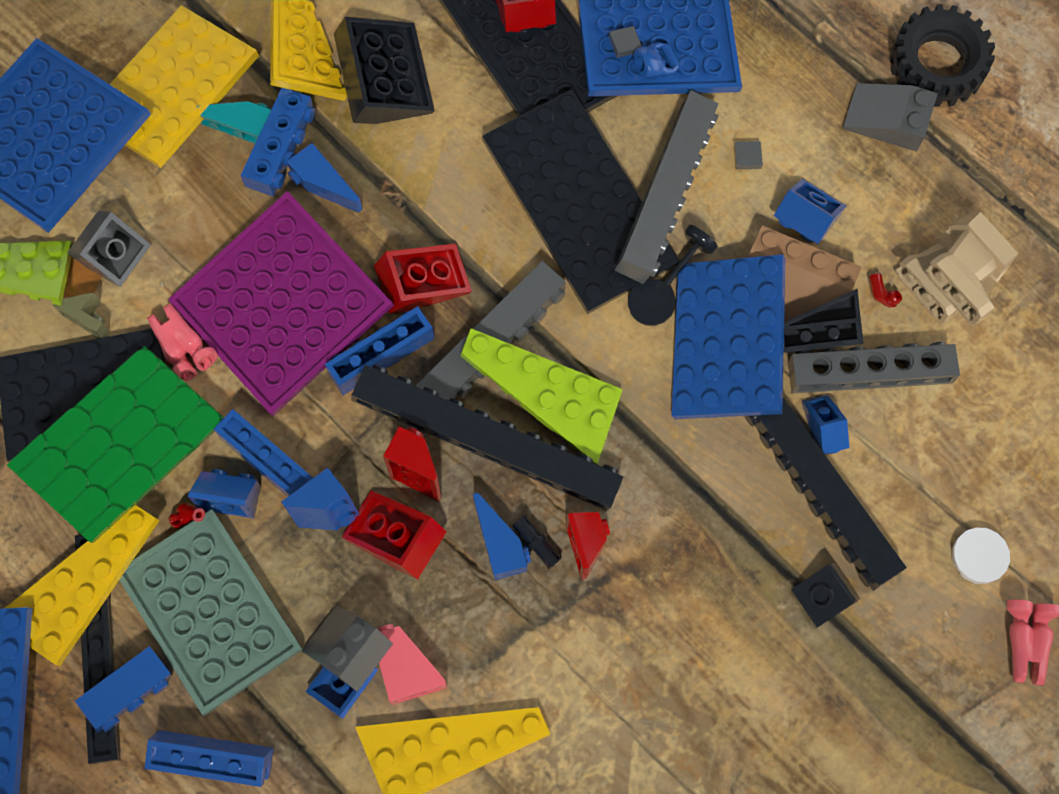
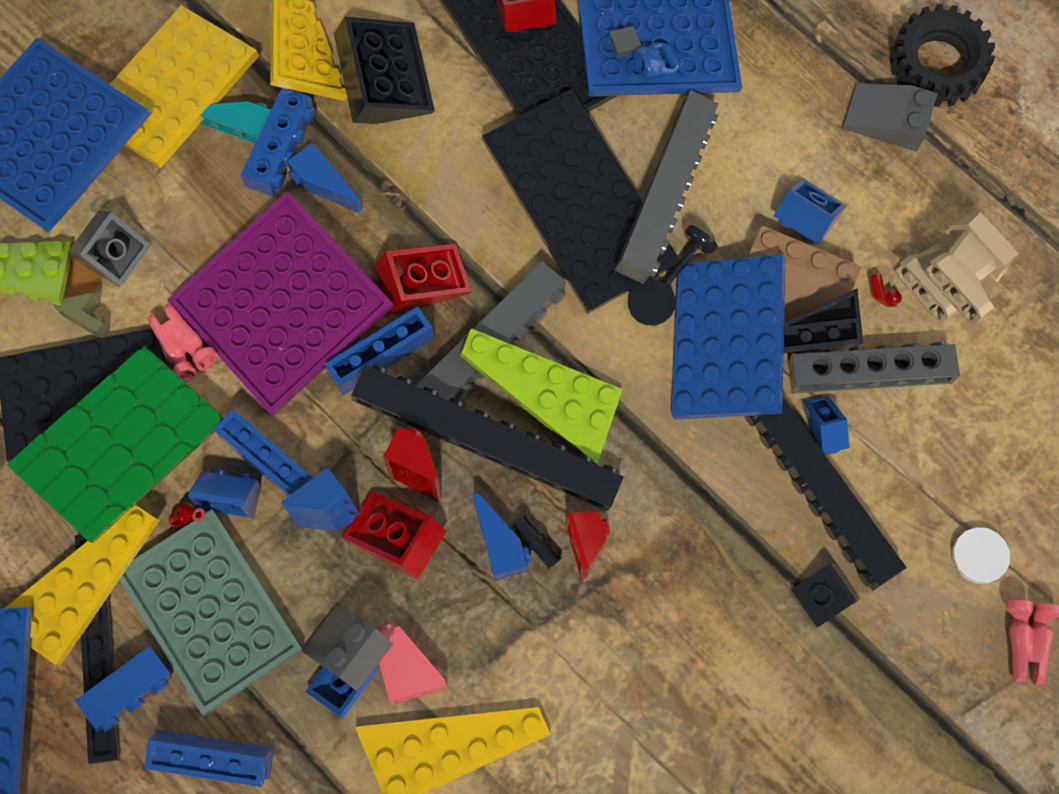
(748, 155): dark grey tile -> none

